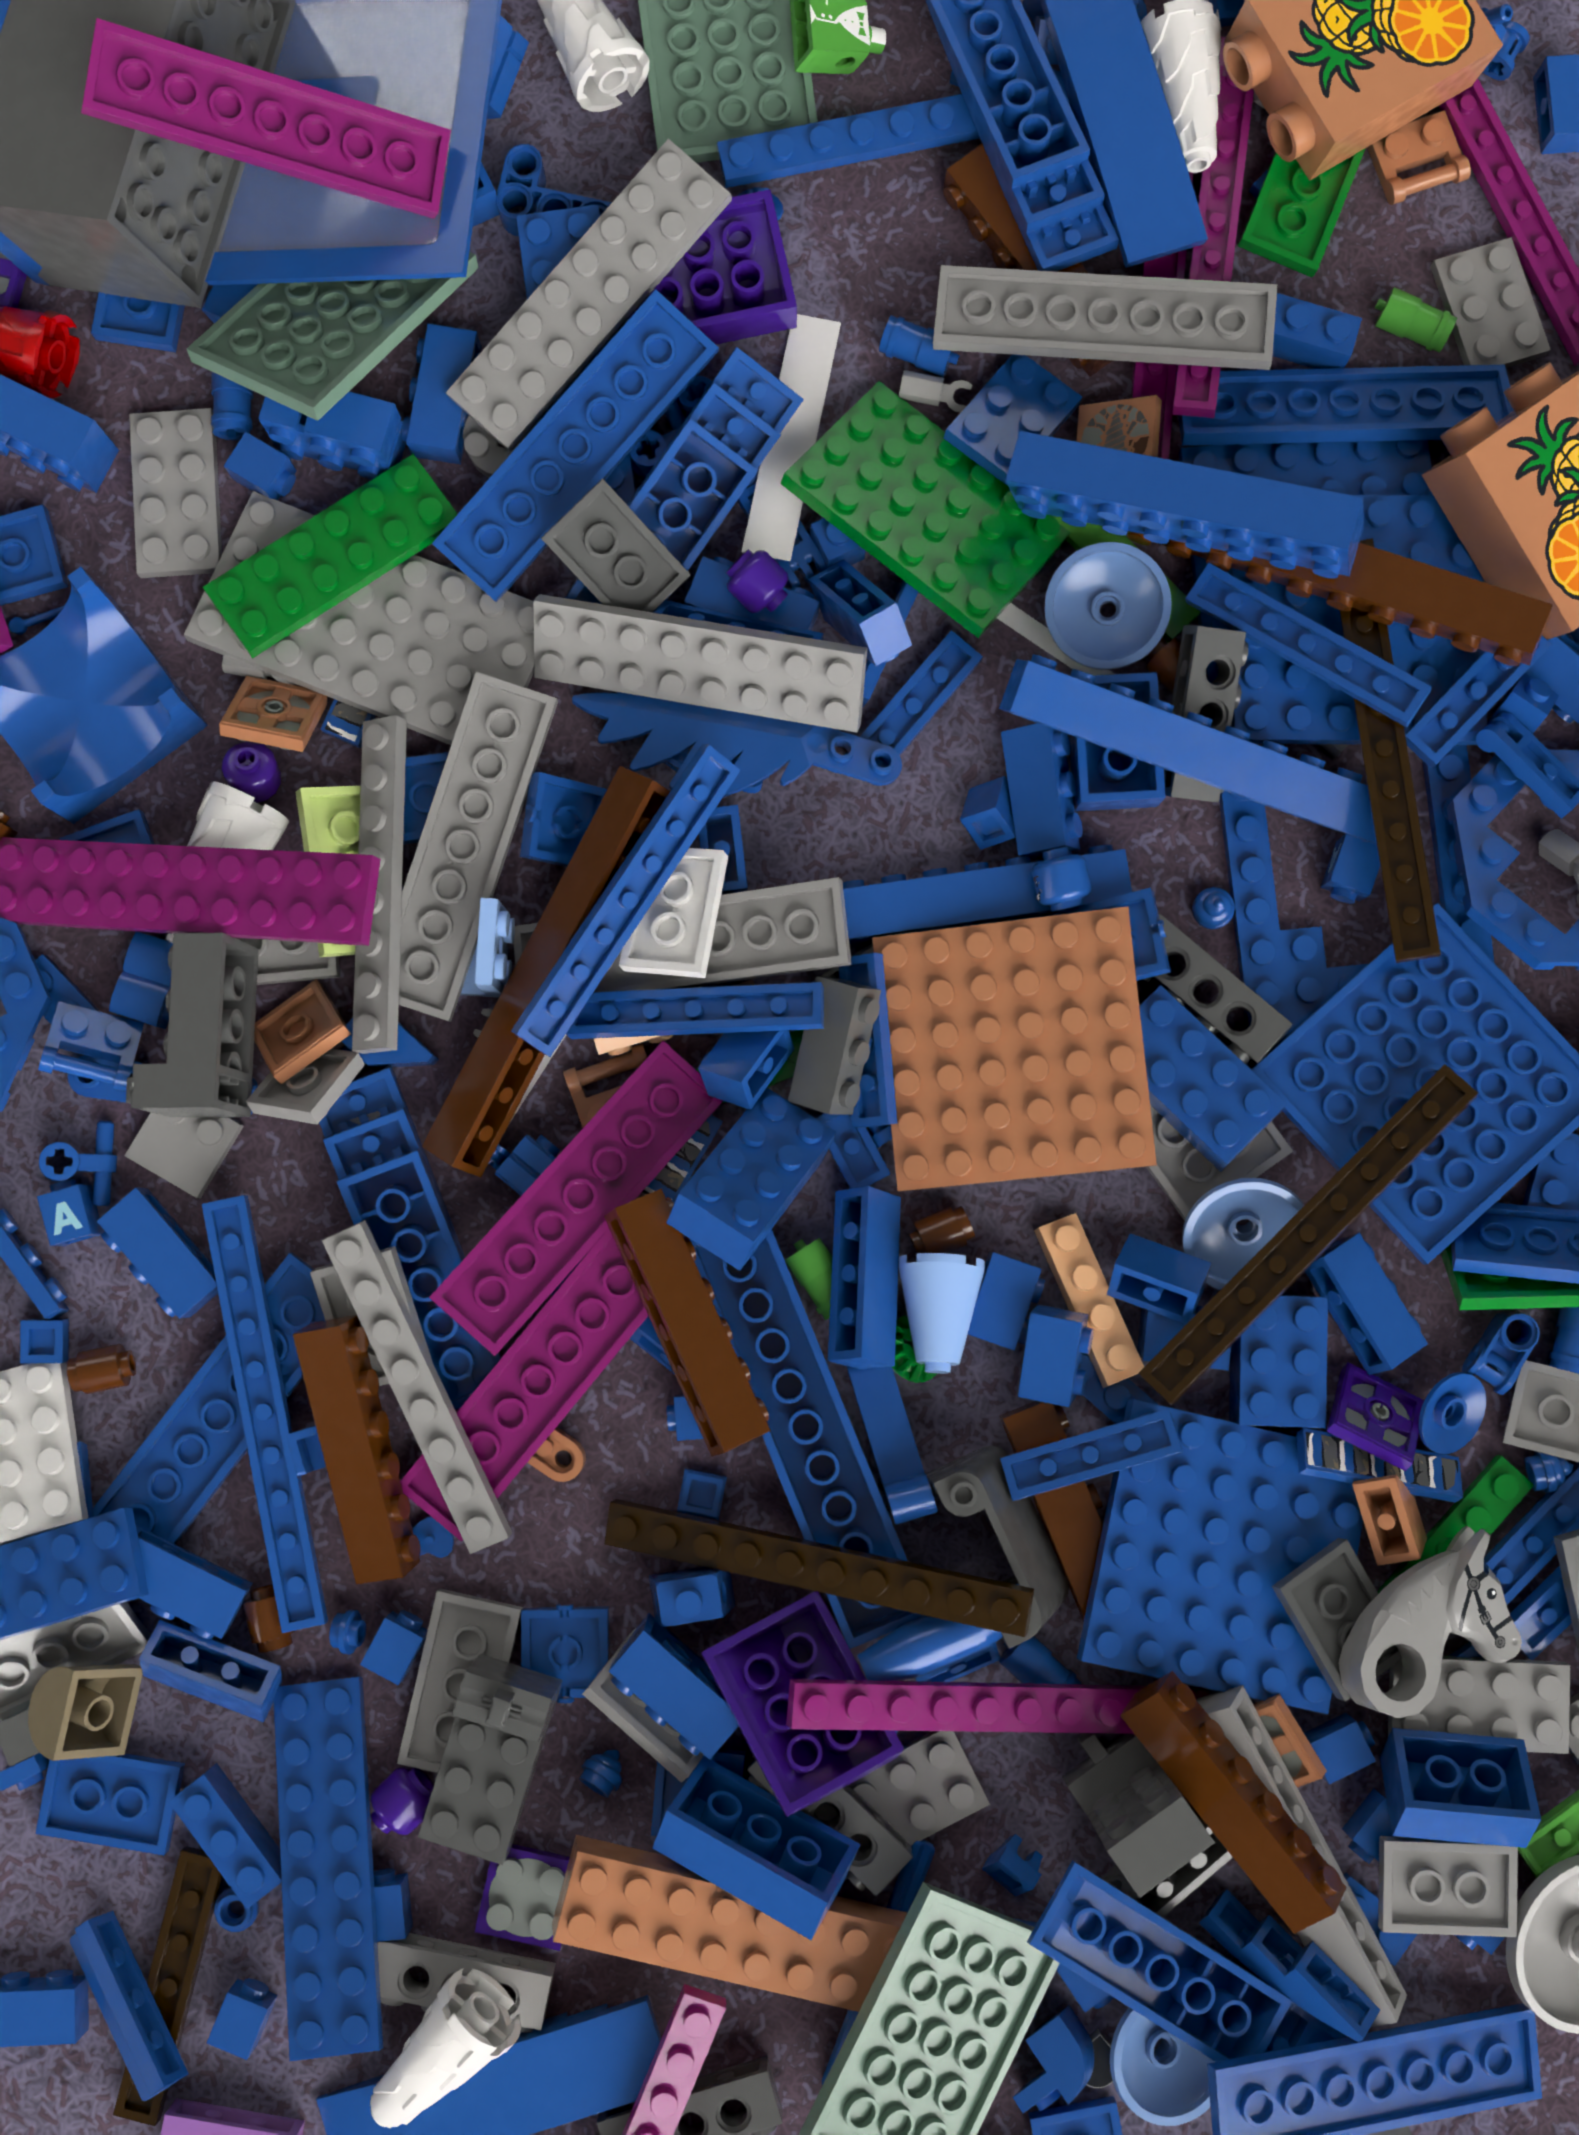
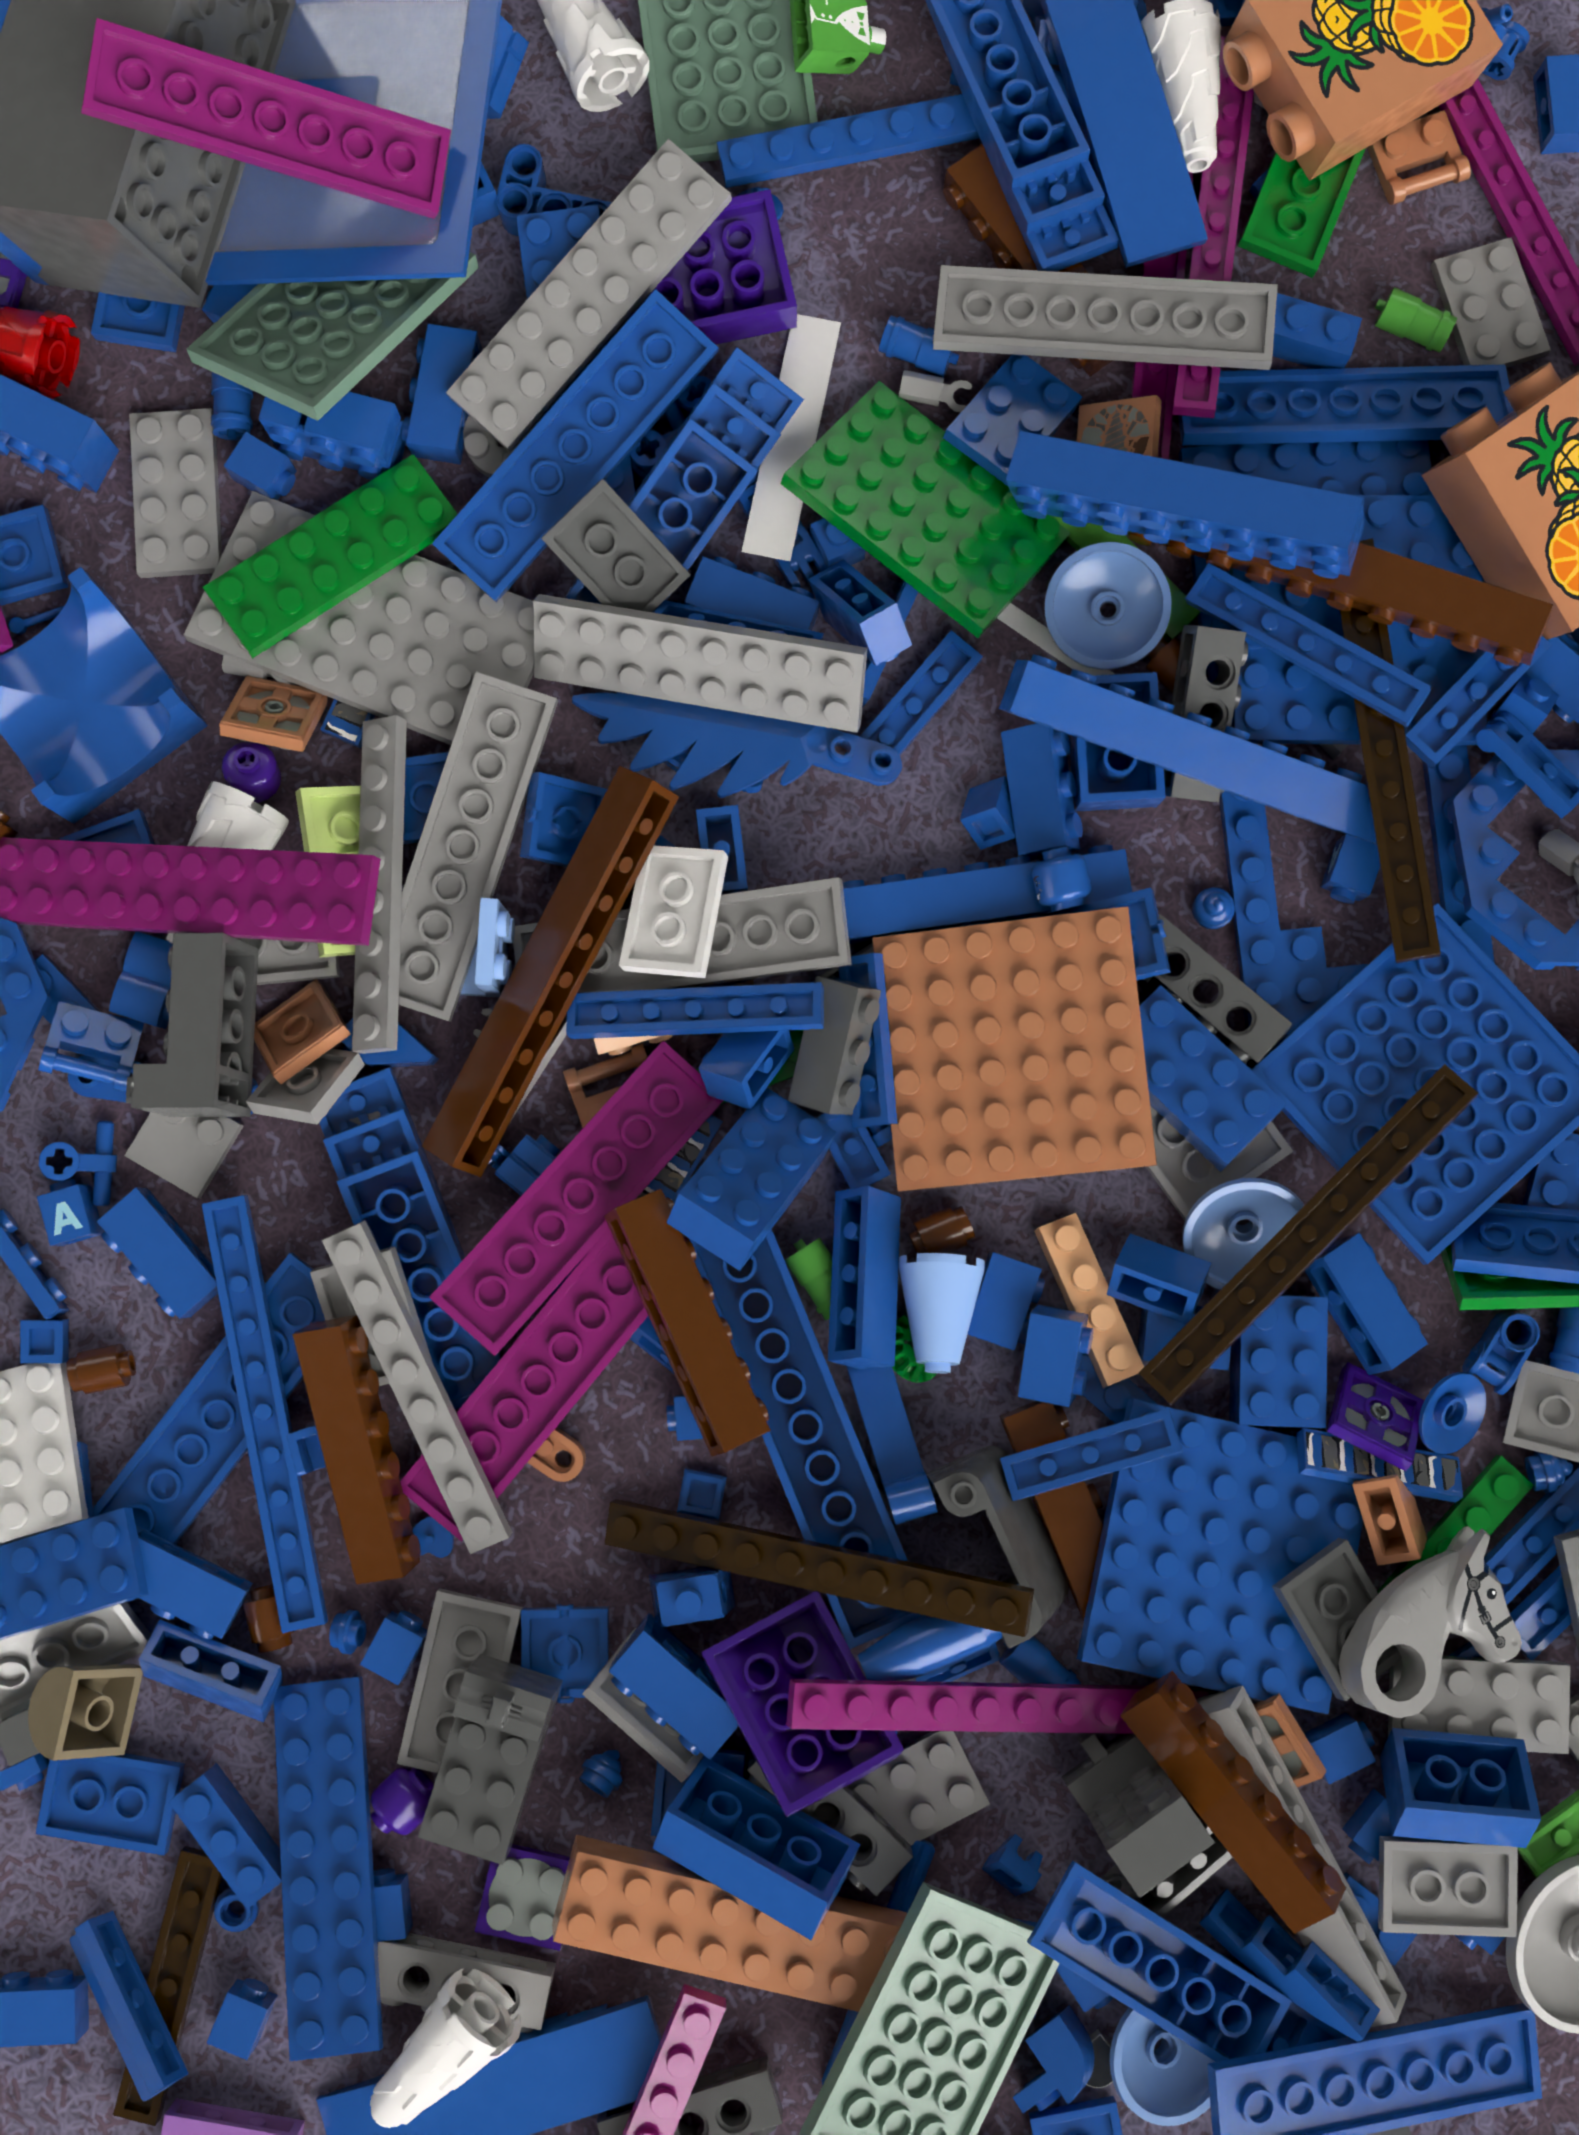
(625, 900): blue plate -> none
(757, 581): dark purple head -> none

